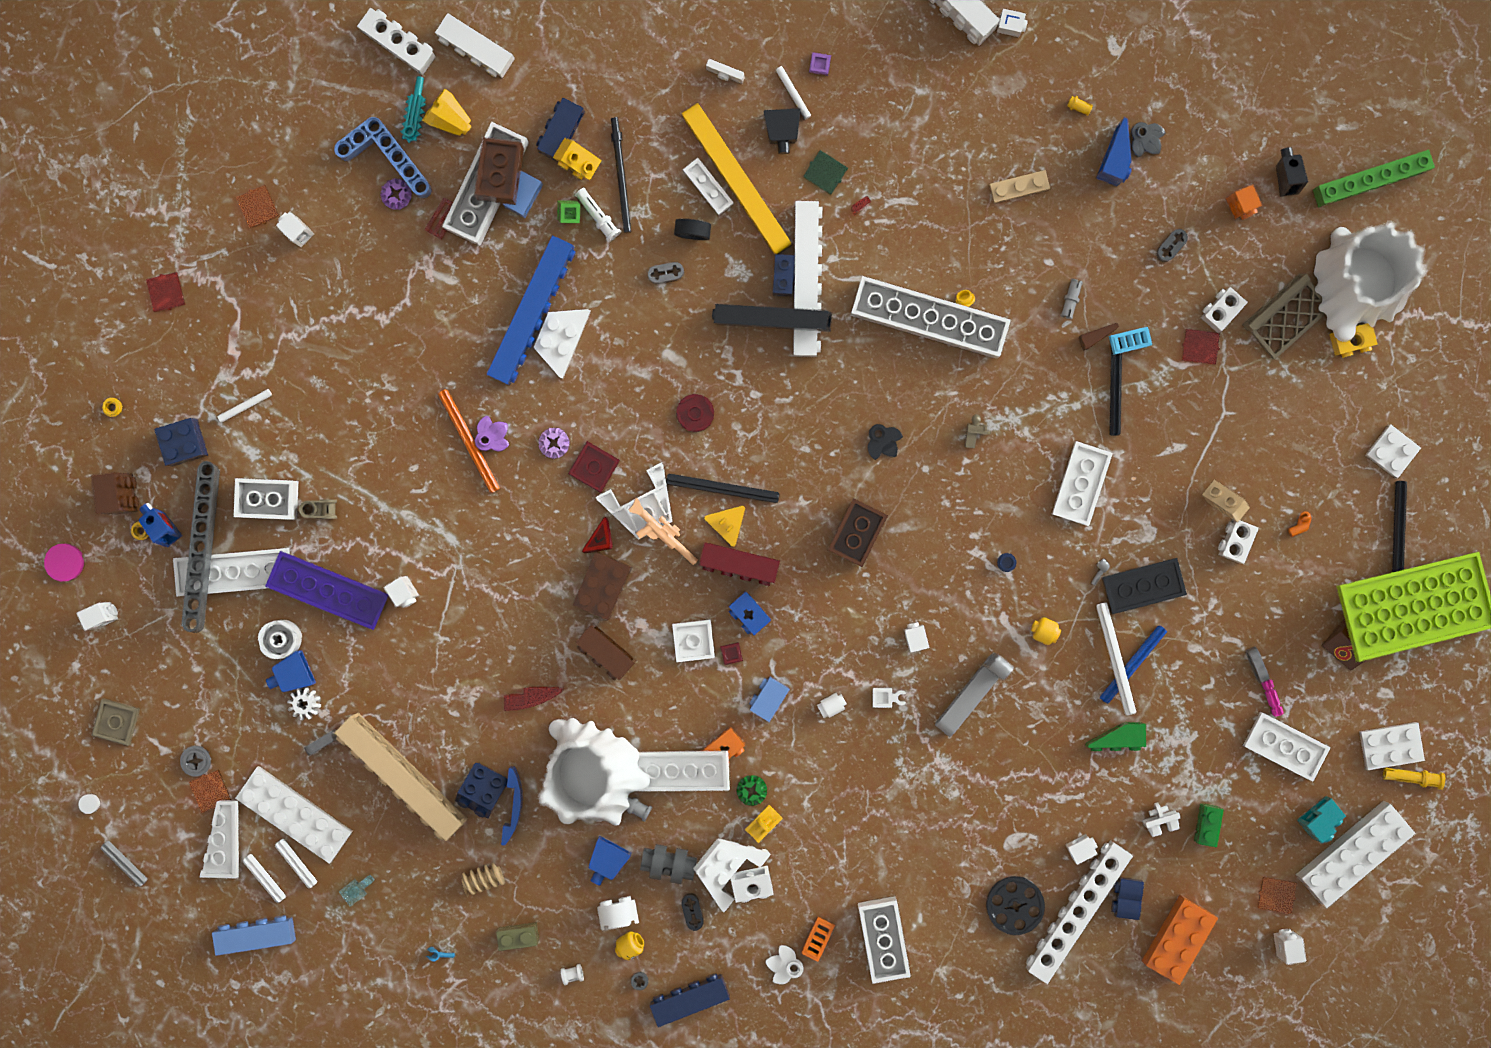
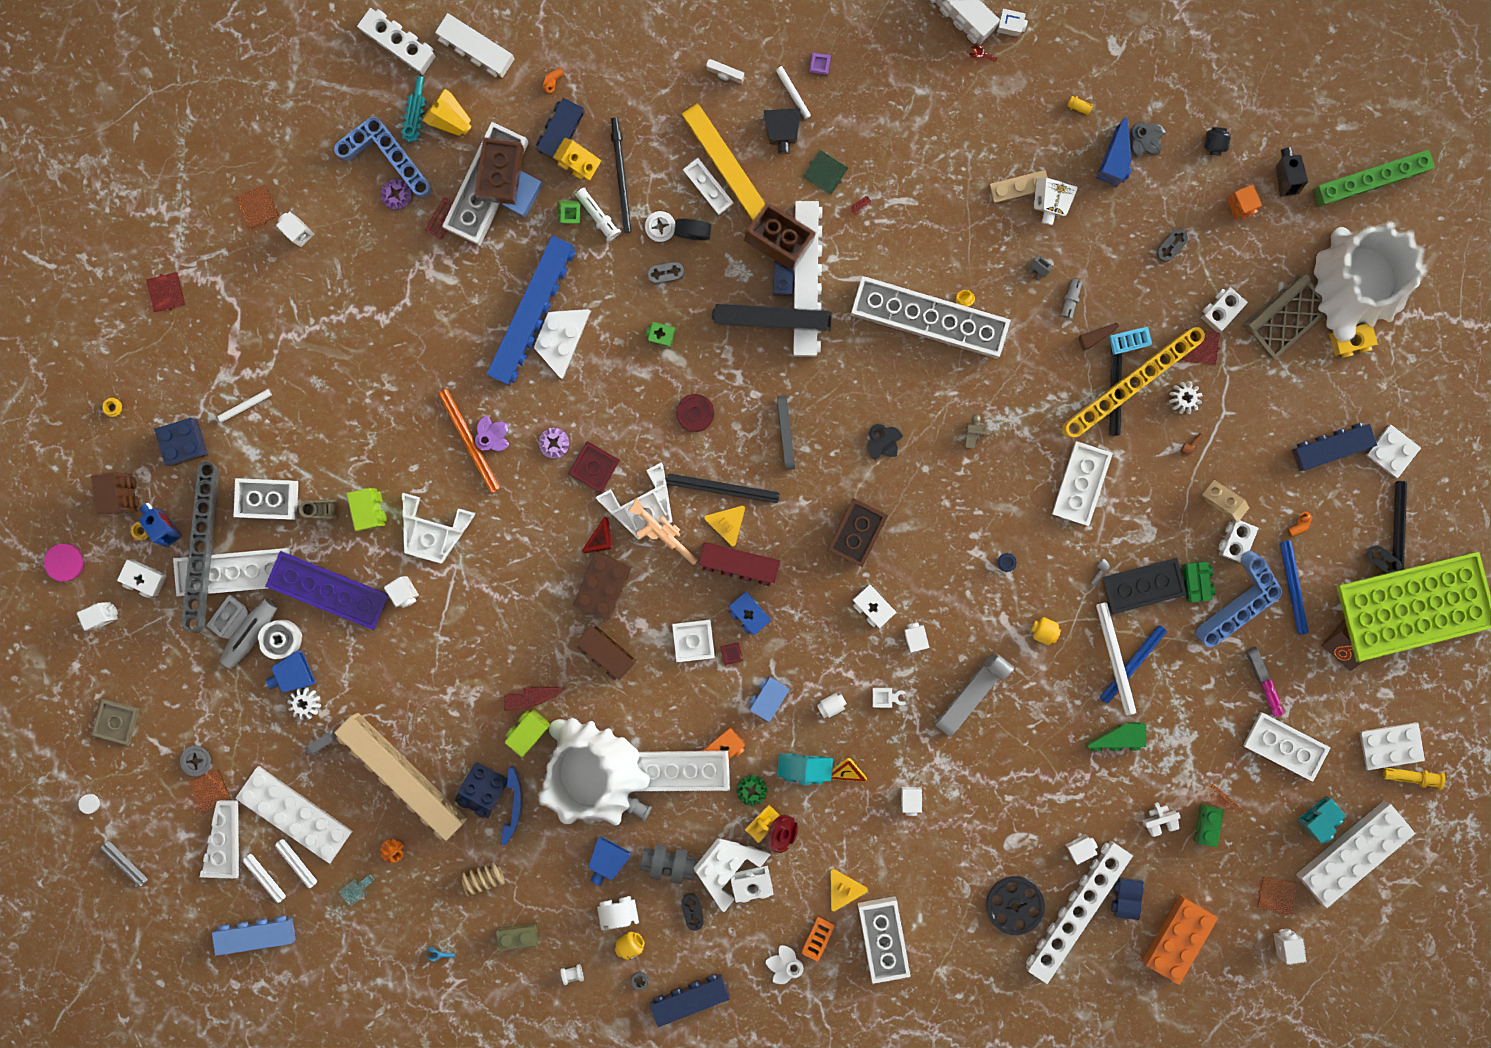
(130, 578): none -> white brick
(239, 626): none -> light grey plate
(366, 509): none -> lime brick
(391, 850): none -> orange gear
(428, 538): none -> white wing
(527, 733): none -> lime brick
(550, 80): none -> orange arm
(652, 222): none -> white gear
(664, 340): none -> bright green brick
(779, 236): none -> reddish brown brick
(782, 833): none -> dark red tile
(785, 432): none -> dark grey beam
(804, 768): none -> teal brick
(844, 890): none -> yellow piece
(848, 771): none -> piece
(884, 610): none -> white brick
(911, 800): none -> white brick
(980, 53): none -> clear red hand
(1041, 266): none -> dark grey tile
(1053, 198): none -> white torso
(1141, 379): none -> yellow beam
(1182, 404): none -> white gear
(1188, 449): none -> dark orange hand
(1198, 581): none -> green brick
(1217, 141): none -> black head
(1222, 795): none -> clear orange piece
(1246, 606): none -> medium blue beam
(1294, 587): none -> blue axle
(1334, 447): none -> dark blue brick
(1387, 556): none -> black beam

